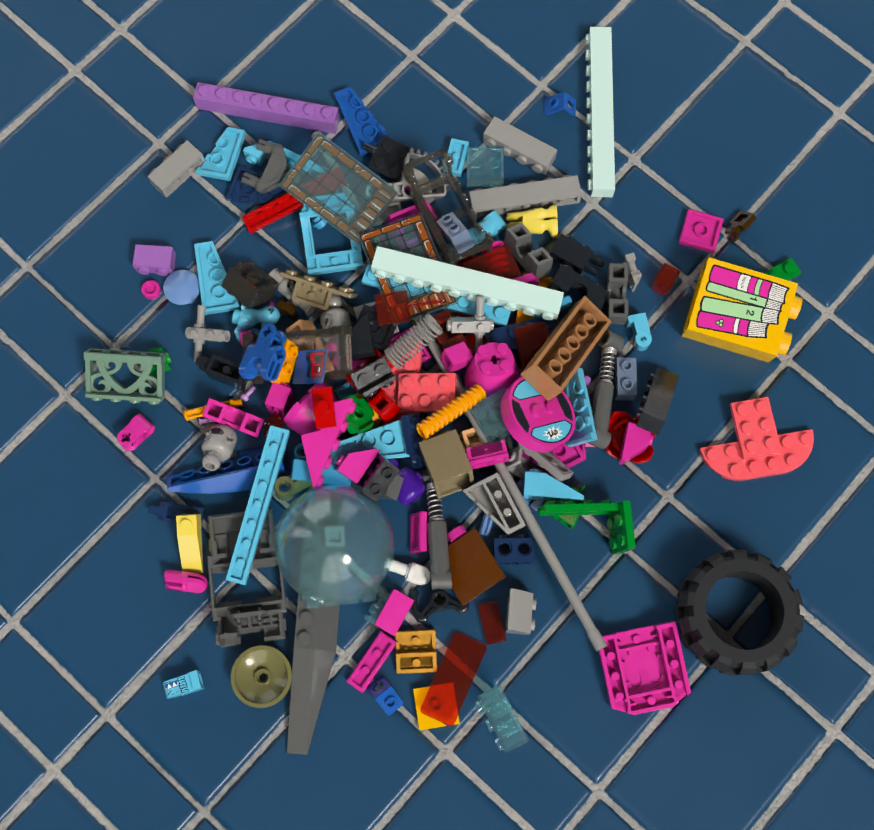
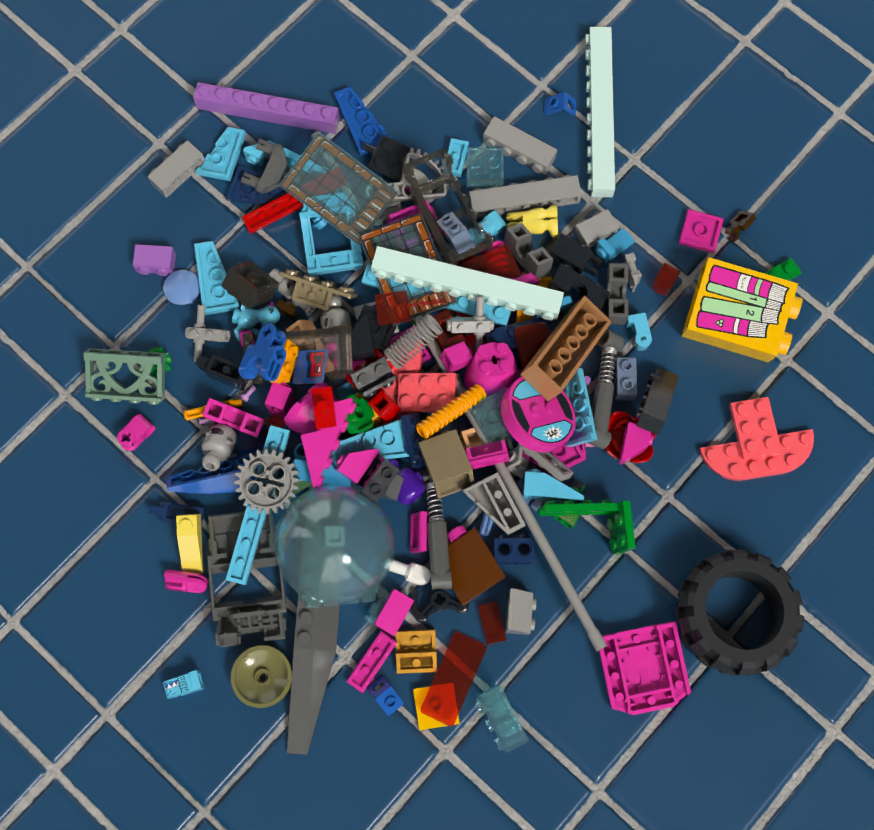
(151, 289): dark pink tile -> none
(271, 465): none -> light grey gear
(595, 228): none -> light grey brick
(614, 246): none -> dark azure bracket

